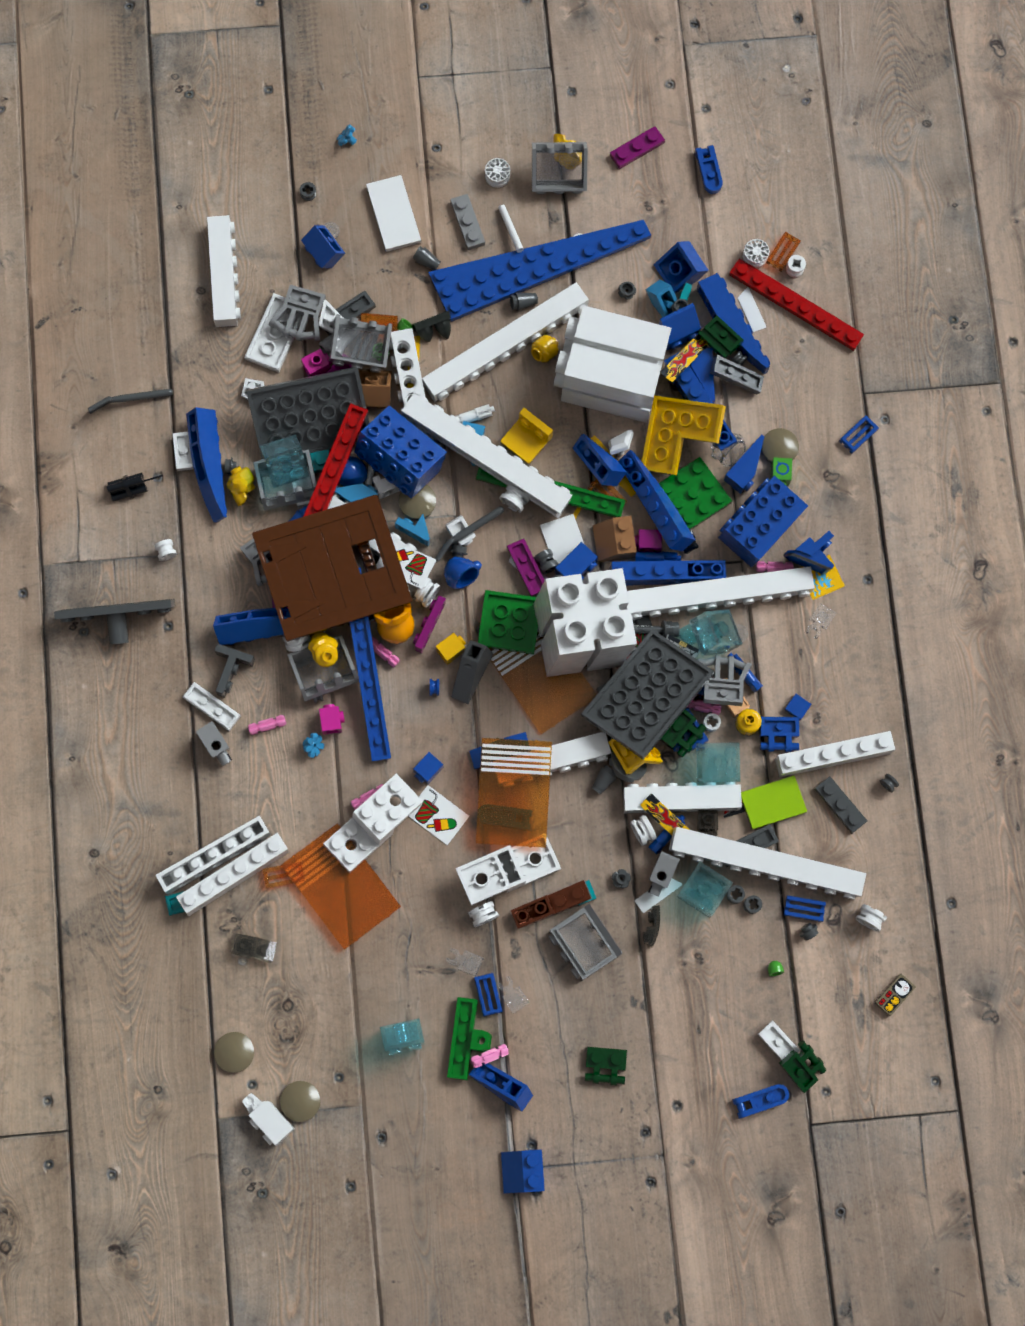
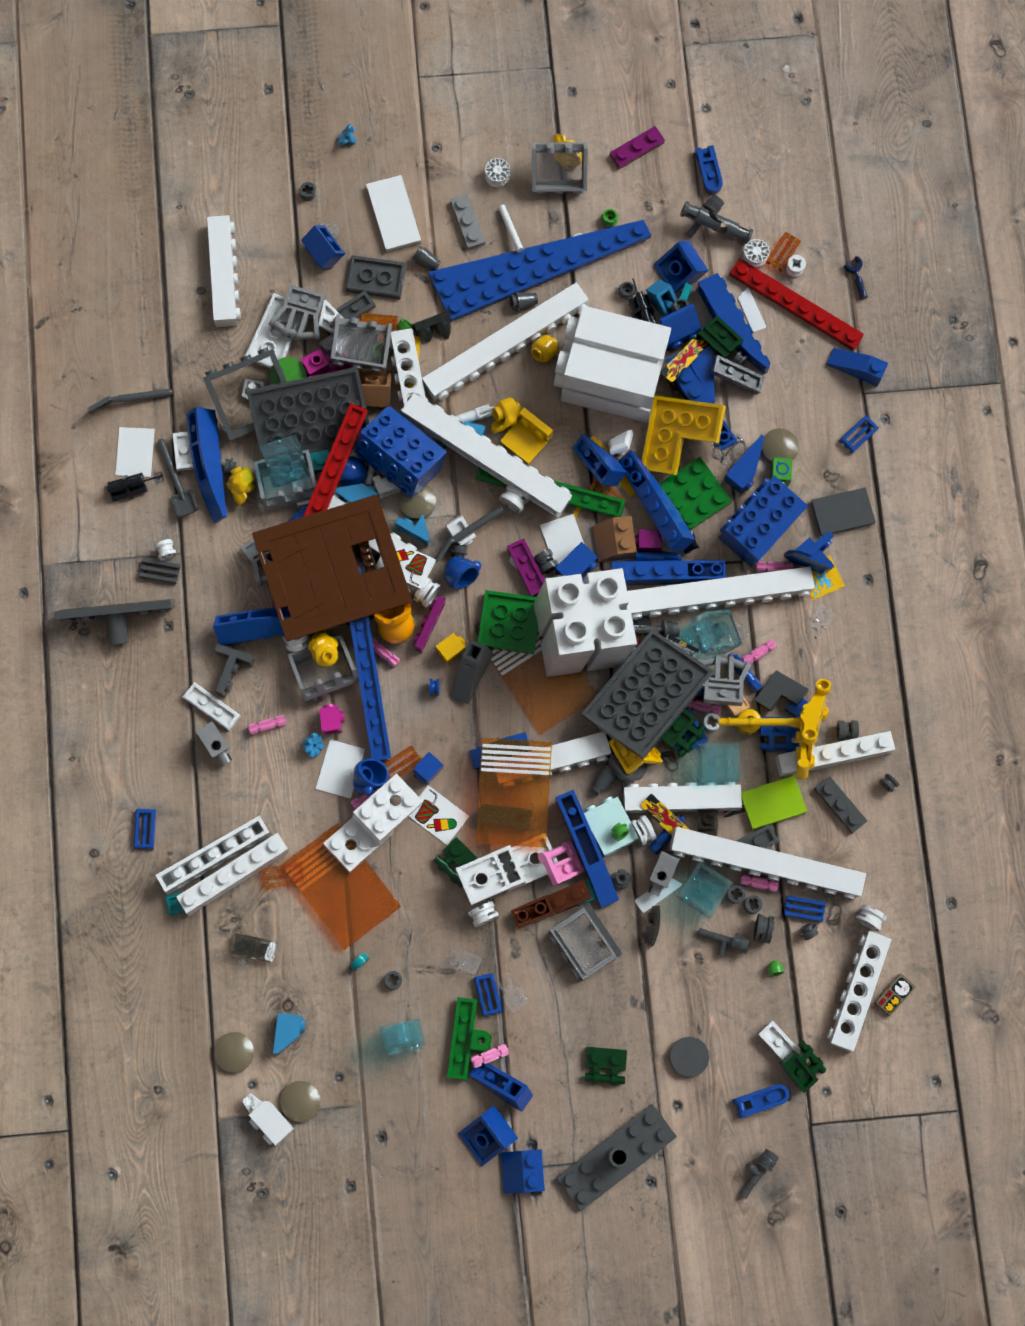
(134, 451): none -> white sticker
(142, 574): none -> dark grey tile
(144, 845): none -> blue tile
(184, 501): none -> dark grey piece
(230, 367): none -> dark grey window
(287, 1031): none -> dark azure slope
(291, 369): none -> bright green tile
(338, 768): none -> white sticker
(359, 961): none -> teal tile
(369, 775): none -> blue piece
(376, 277): none -> dark grey tile
(398, 982): none -> dark grey bush
(400, 755): none -> clear orange tile
(459, 855): none -> dark green plate
(488, 1135): none -> blue slope
(505, 414): none -> yellow head
(565, 868): none -> bright pink plate
(586, 848): none -> blue slope
(597, 1170): none -> dark grey plate
(603, 819): none -> light aqua panel
(609, 213): none -> bright green plate
(619, 831): none -> bright green plate
(641, 307): none -> black piece
(689, 1056): none -> dark grey tile
(710, 220): none -> dark grey piece
(712, 204): none -> dark grey piece
(738, 943): none -> dark grey piece
(759, 652): none -> bright pink axle
(760, 883): none -> bright pink axle
(763, 928): none -> dark grey wheel
(767, 1162): none -> dark grey piece
(780, 686): none -> dark grey tile
(808, 724): none -> yellow piece
(843, 511): none -> dark grey tile
(847, 729): none -> dark grey wheel
(858, 365): none -> blue slope
(859, 282): none -> dark blue piece
(880, 945): none -> white brick

